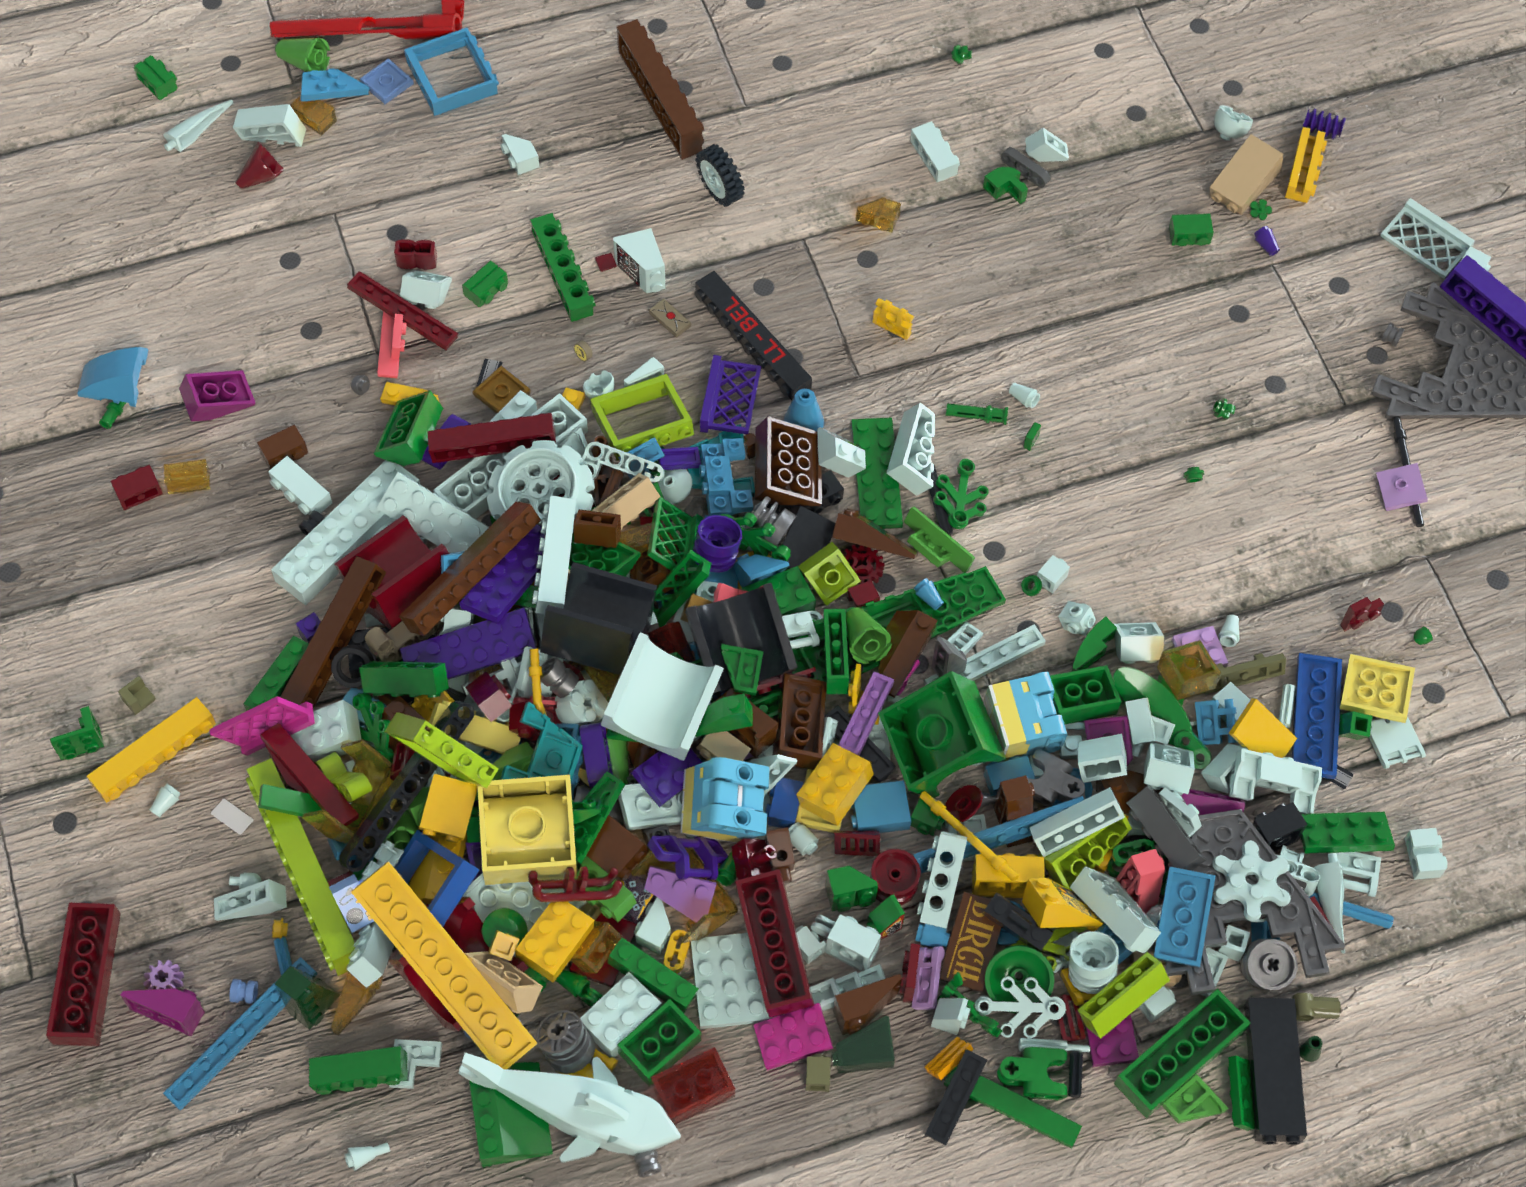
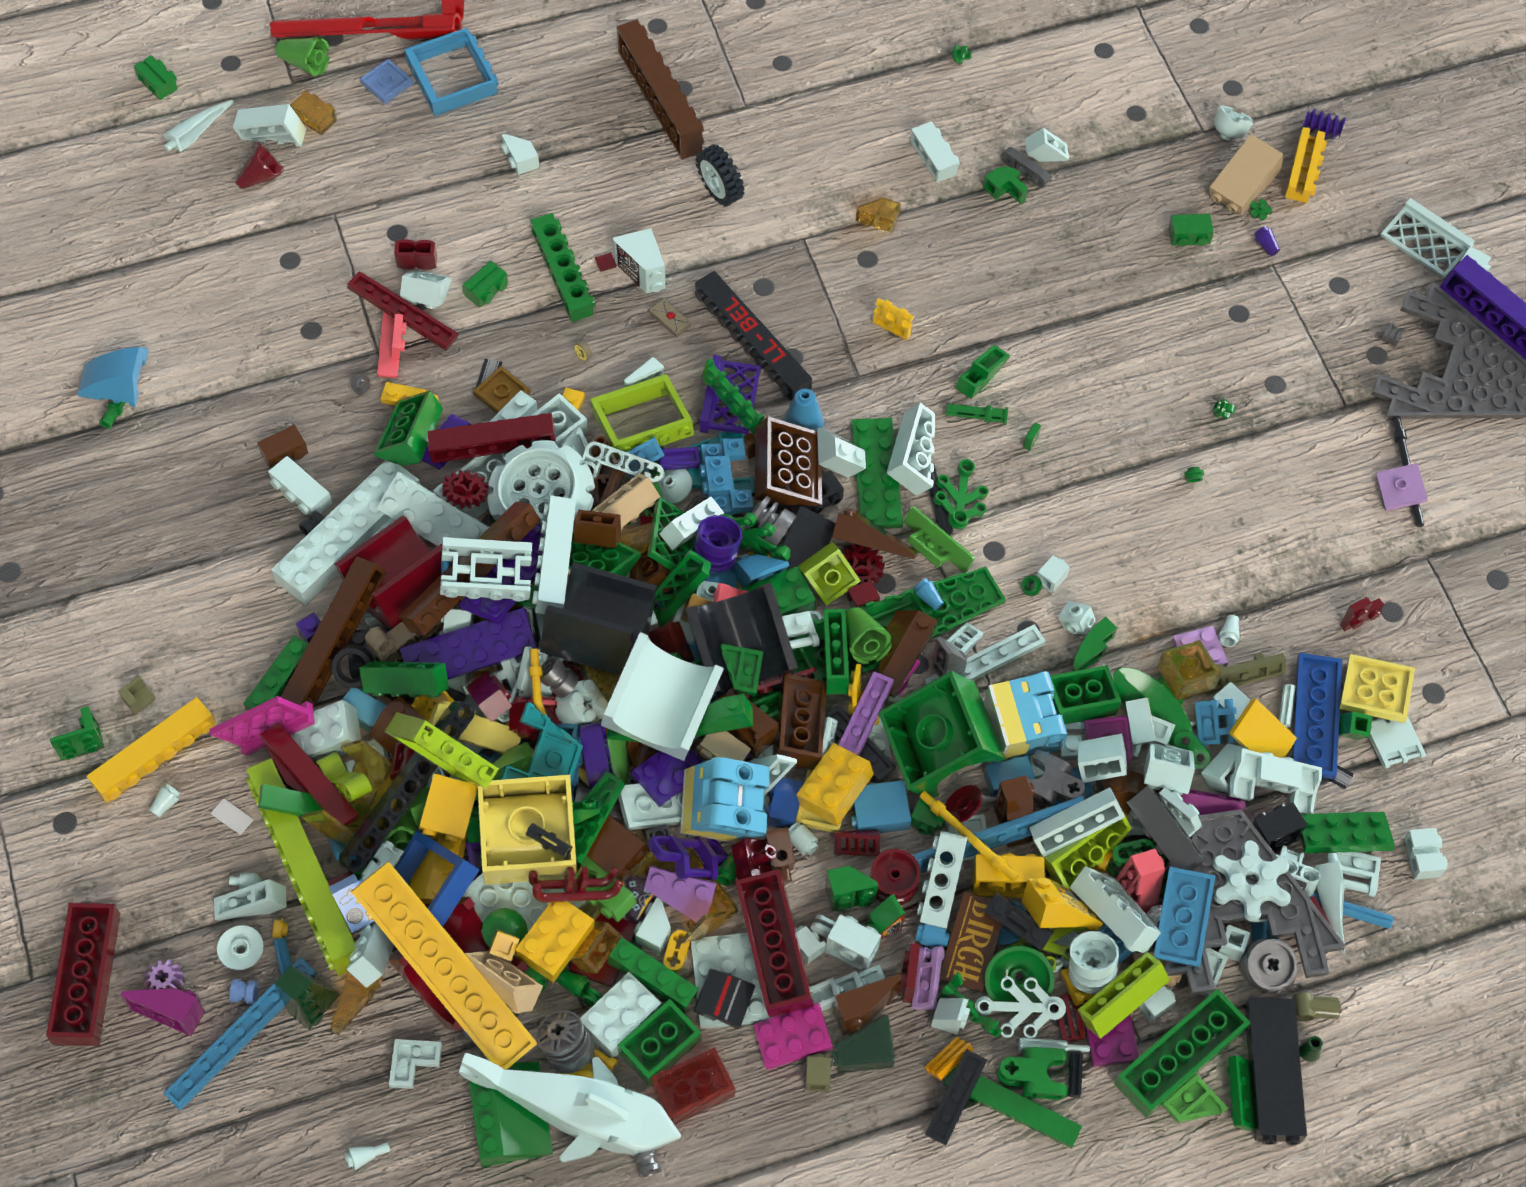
(136, 487): dark red brick -> none
(187, 476): clear yellow hinge -> none
(215, 394): magenta slope -> none
(235, 939): none -> light aqua dish
(329, 85): dark azure wing -> none
(358, 1070): green brick -> none
(364, 703): green plant -> none
(465, 489): none -> dark red gear
(488, 553): none -> light aqua fence
(536, 833): none -> black pin
(599, 384): light aqua hair -> none
(686, 525): none -> light aqua brick
(724, 998): none -> black slope
(731, 396): none -> green hinge
(982, 371): none -> green slope
(1025, 395): light aqua cone -> none
(1139, 642): light aqua slope -> none
(1423, 636): green hinge -> none

